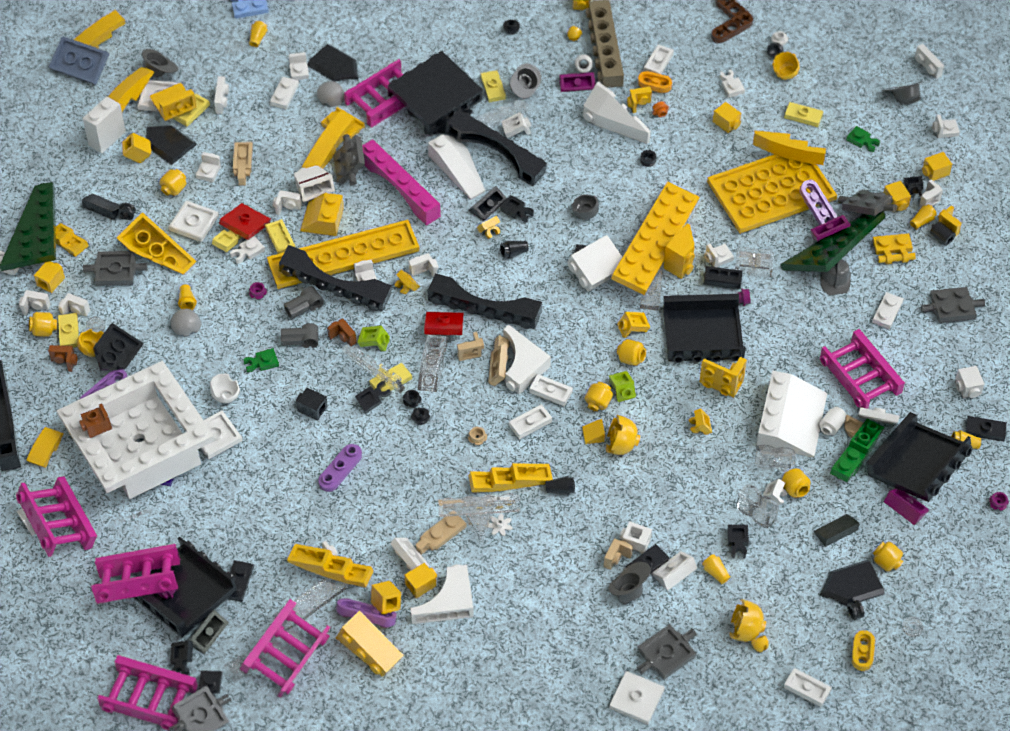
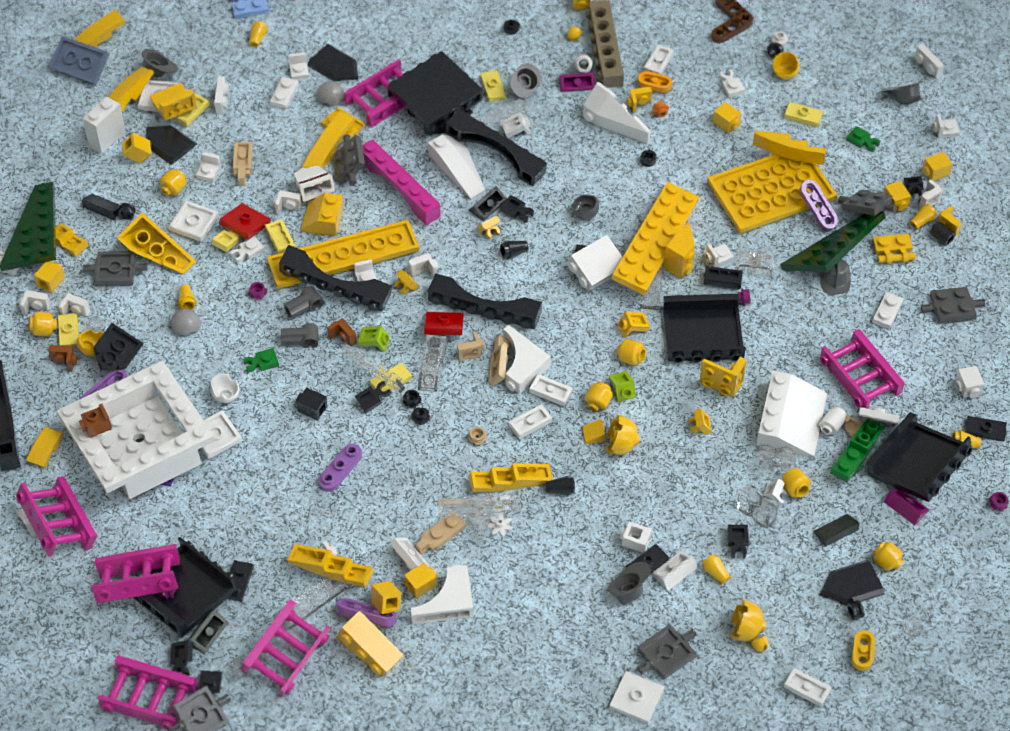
(617, 549): tan bracket -> none
(829, 228): magenta slope -> none

